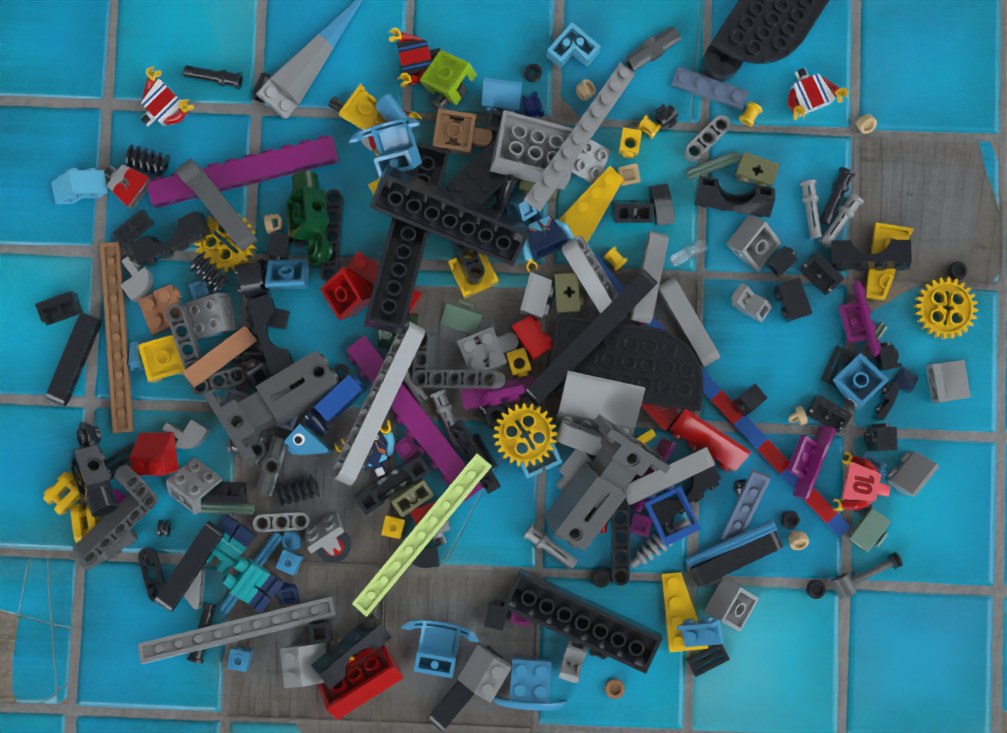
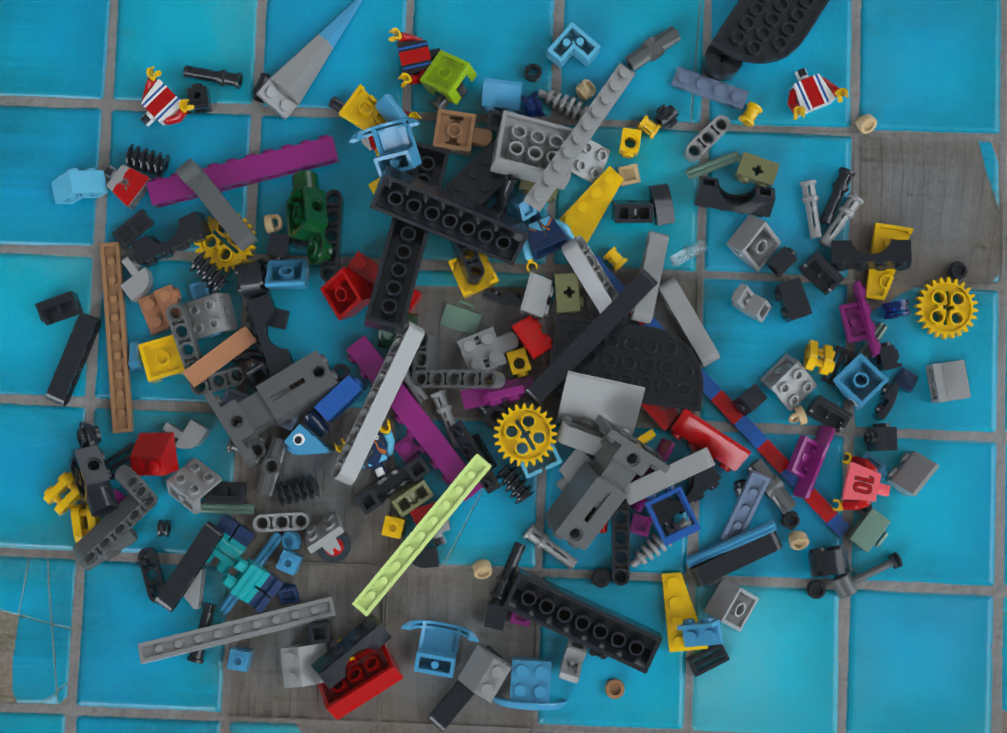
(203, 104): none -> black brick
(482, 569): none -> tan tile
(505, 579): none -> black pin
(508, 299): none -> black slope
(514, 483): none -> black piece
(563, 103): none -> light grey piece
(775, 488): none -> dark grey piece
(789, 381): none -> light grey bracket
(826, 355): none -> yellow brick
(828, 562): none -> black brick
(894, 307): none -> clear blue wheel

